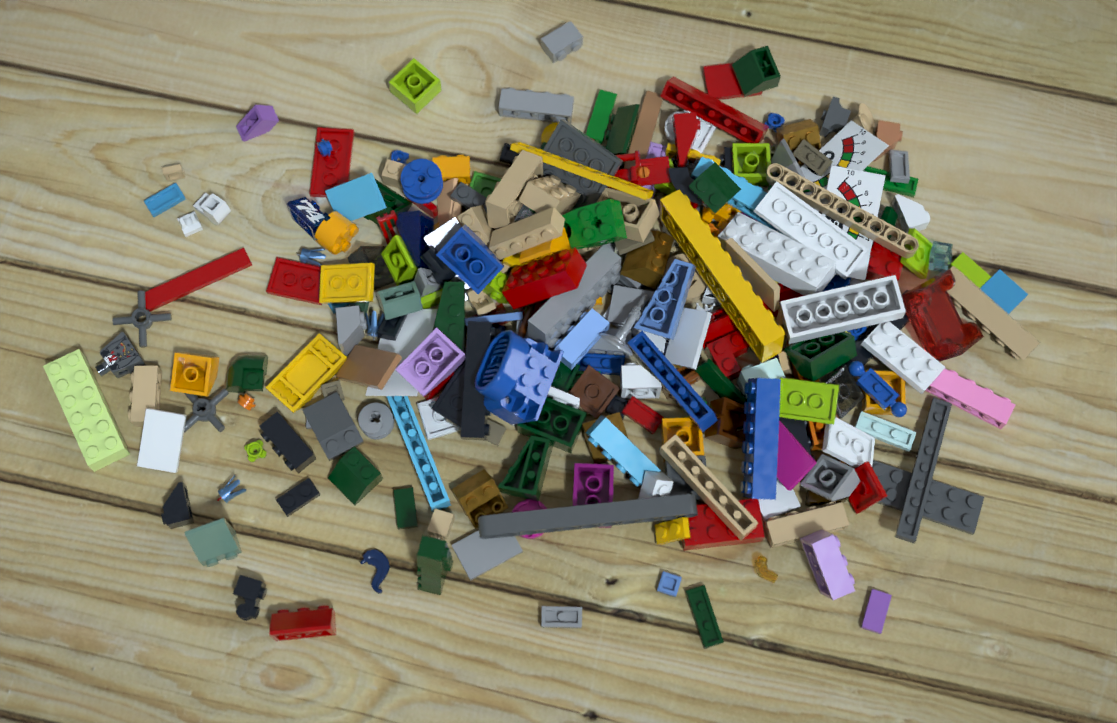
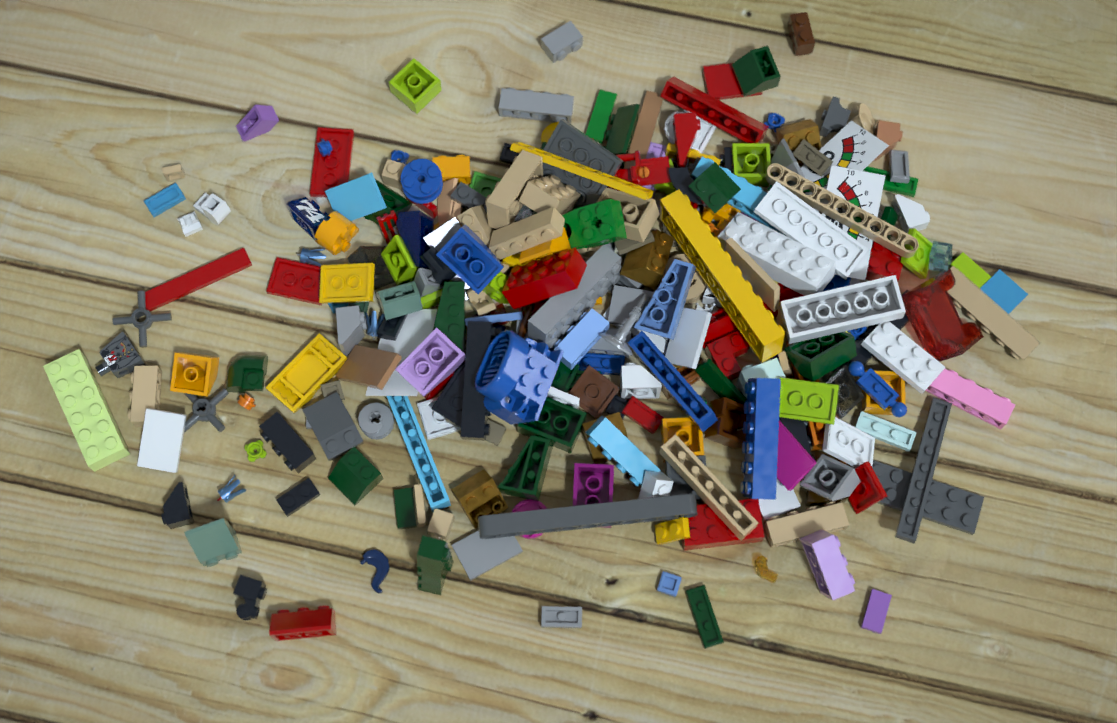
(419, 506): none -> tan tile
(801, 34): none -> reddish brown brick

